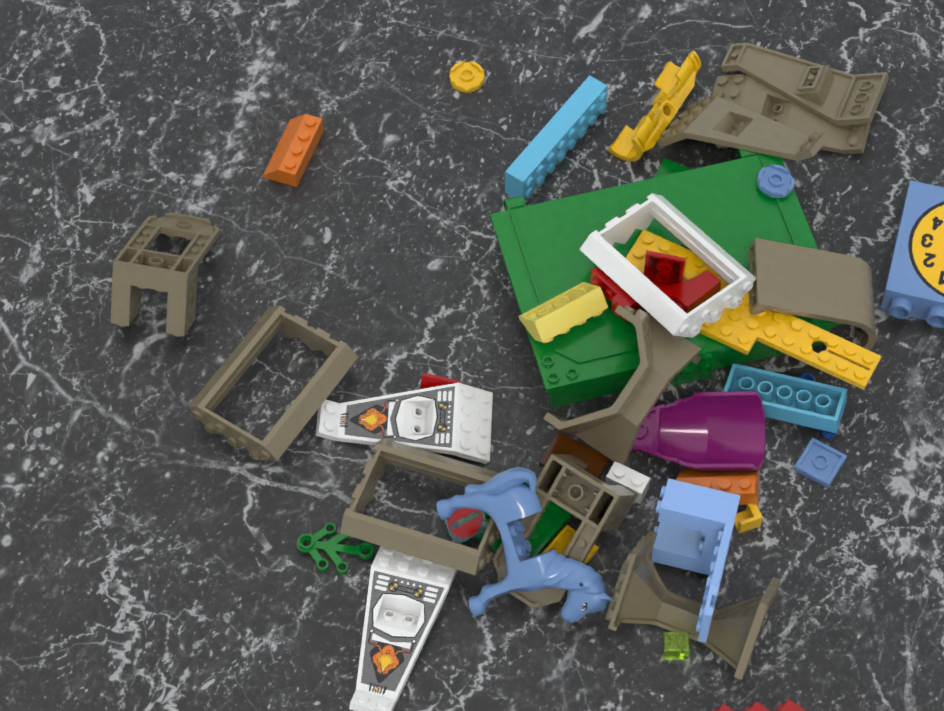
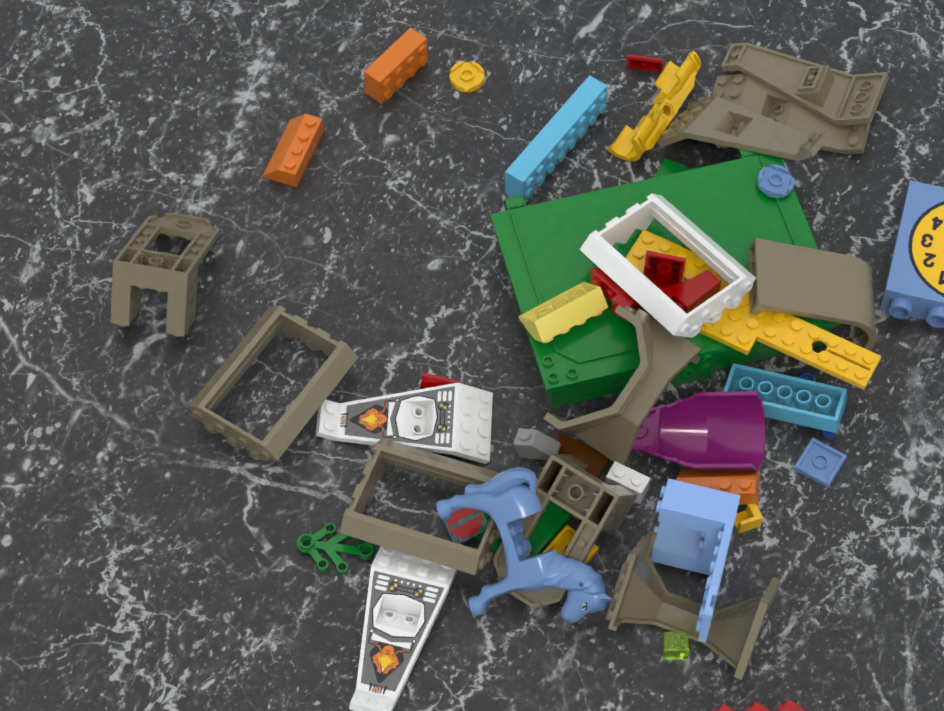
(396, 65): none -> orange brick
(535, 444): none -> light grey slope
(644, 63): none -> red slope

